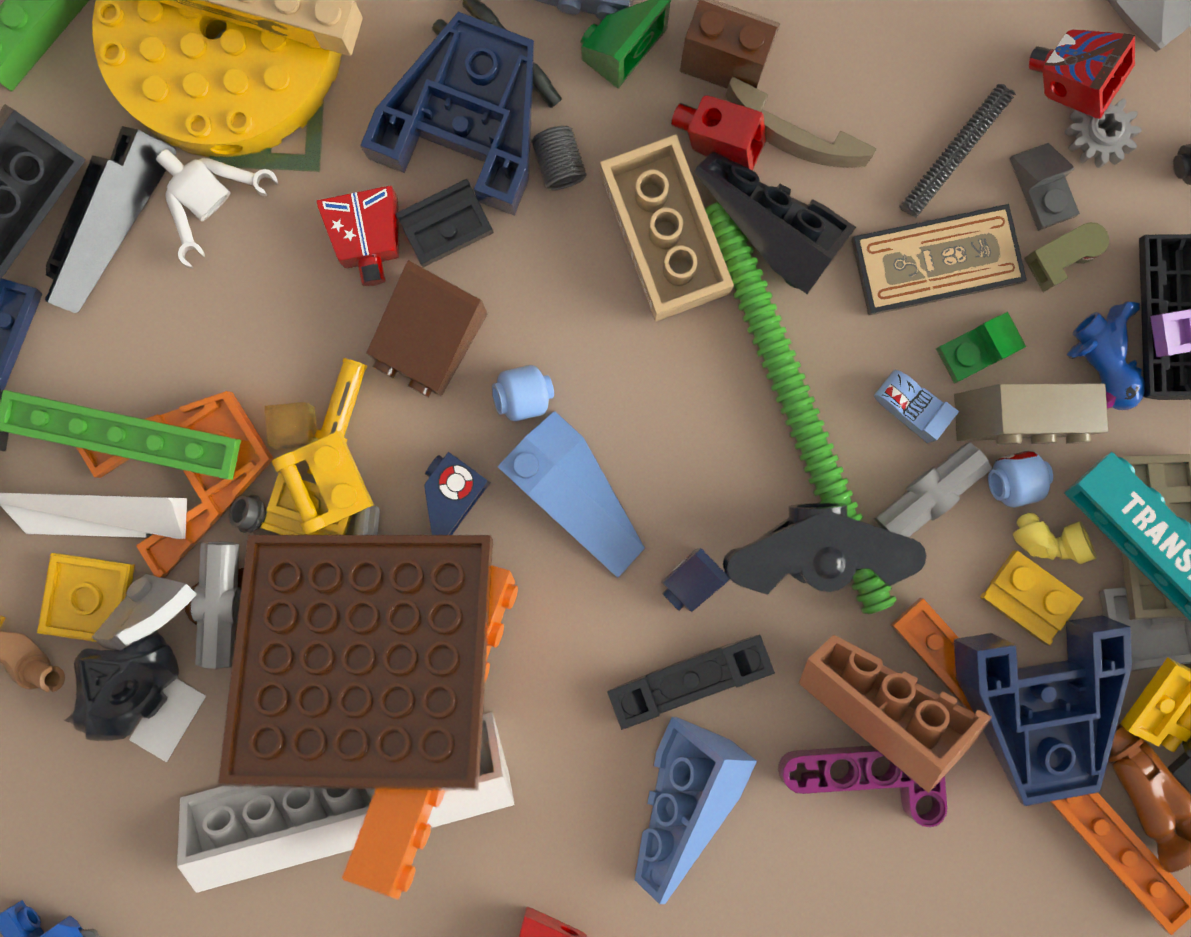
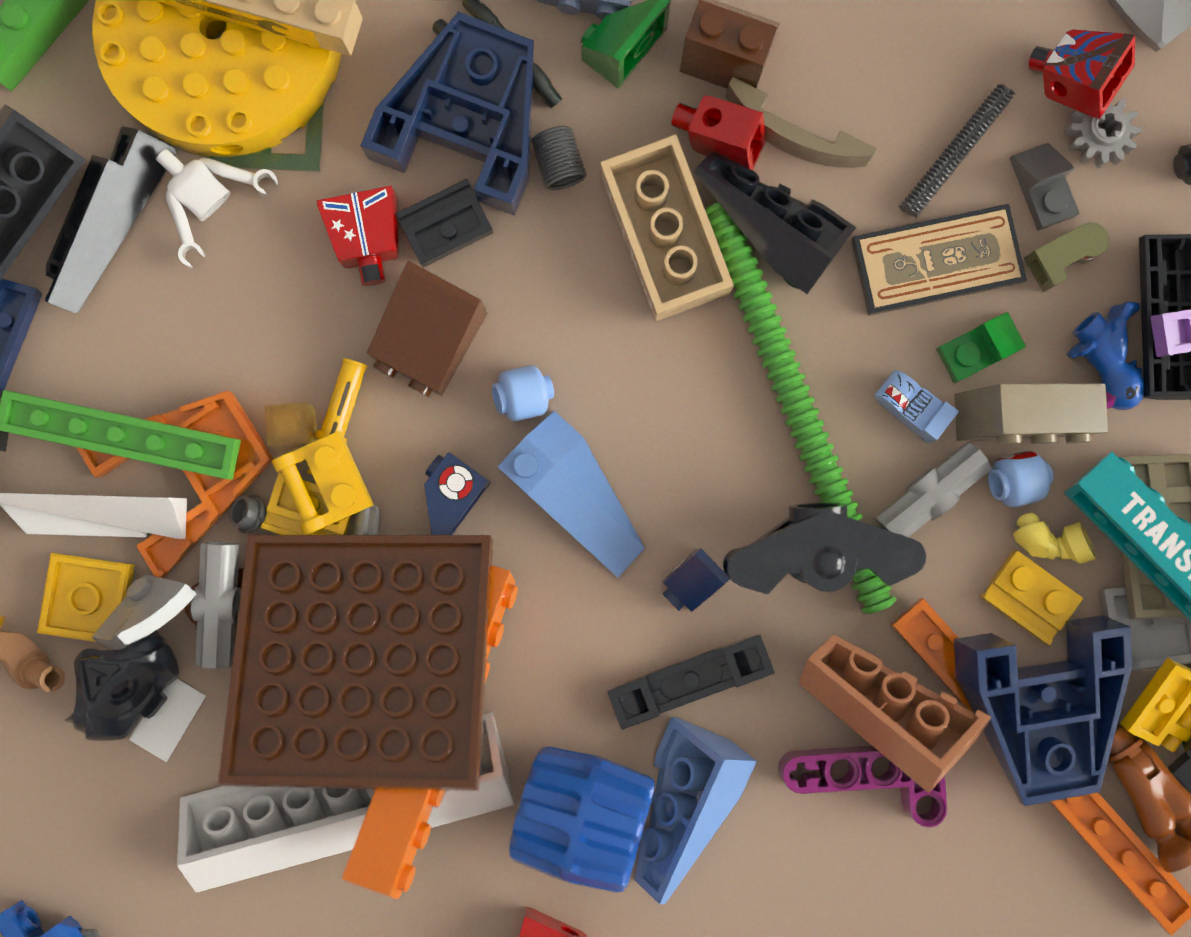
(581, 819): none -> blue wheel

